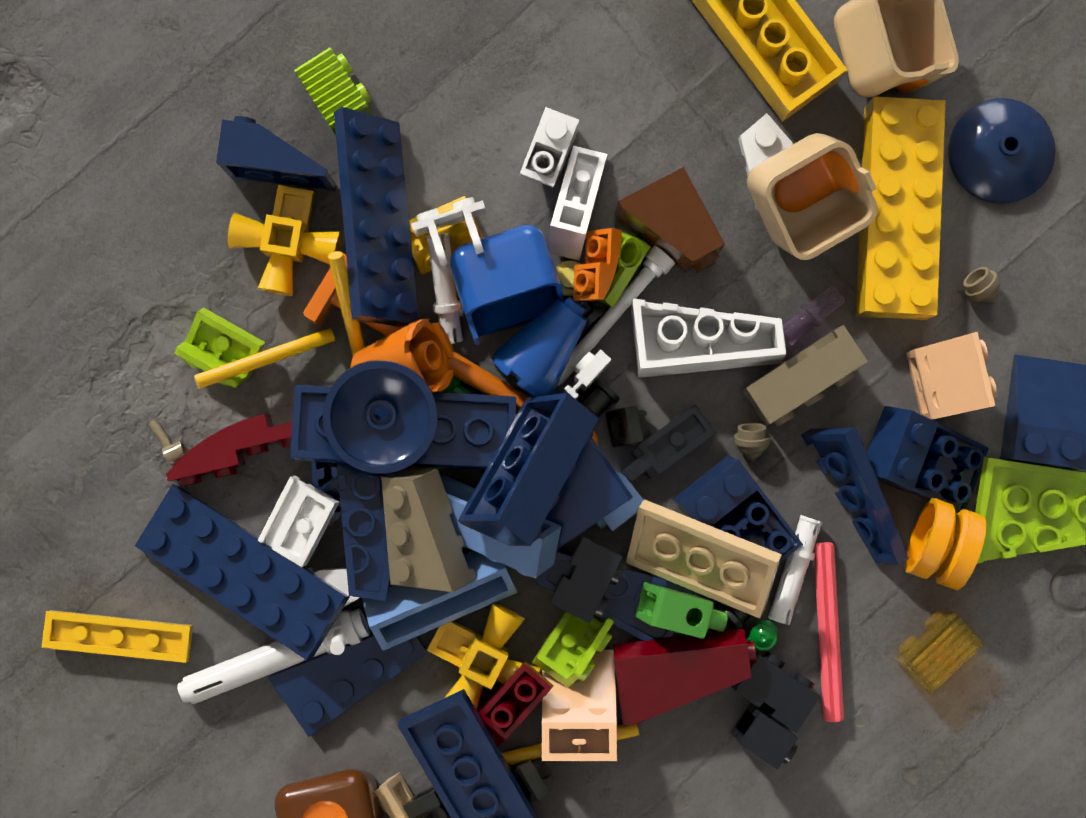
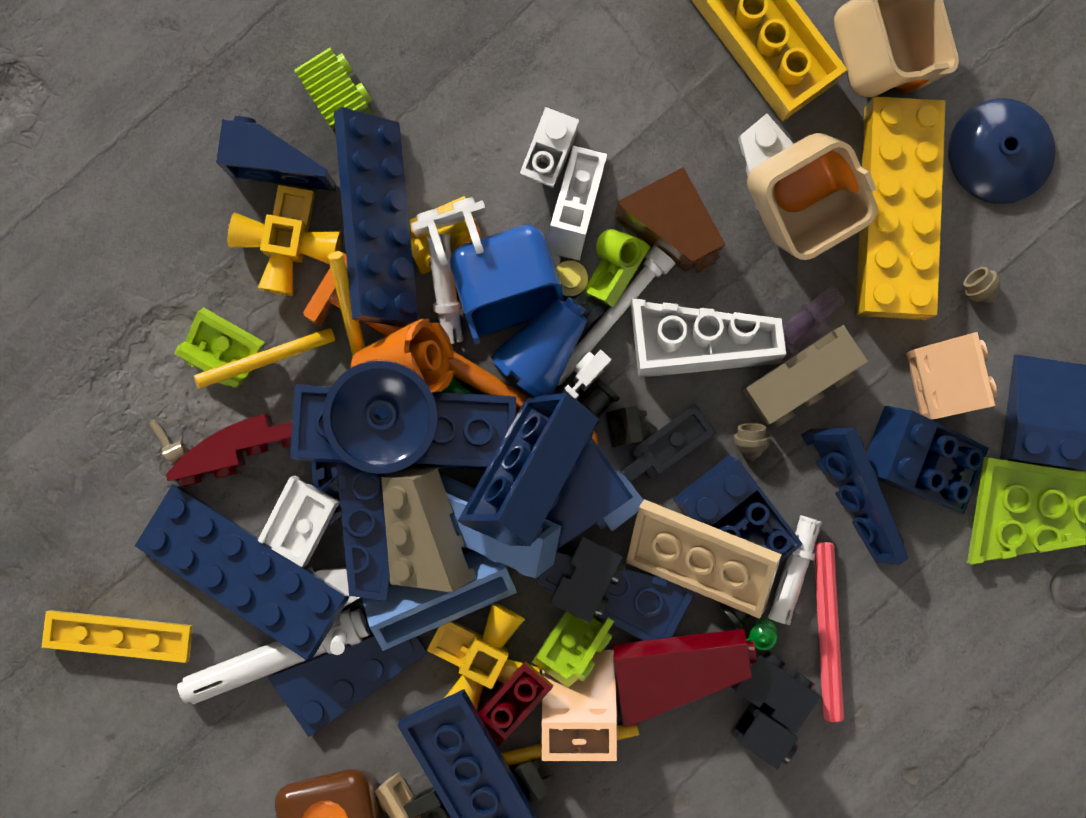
(601, 260): orange slope -> none
(668, 610): bright green torso -> none
(938, 650): clear yellow brick -> none
(945, 544): light orange wheel -> none

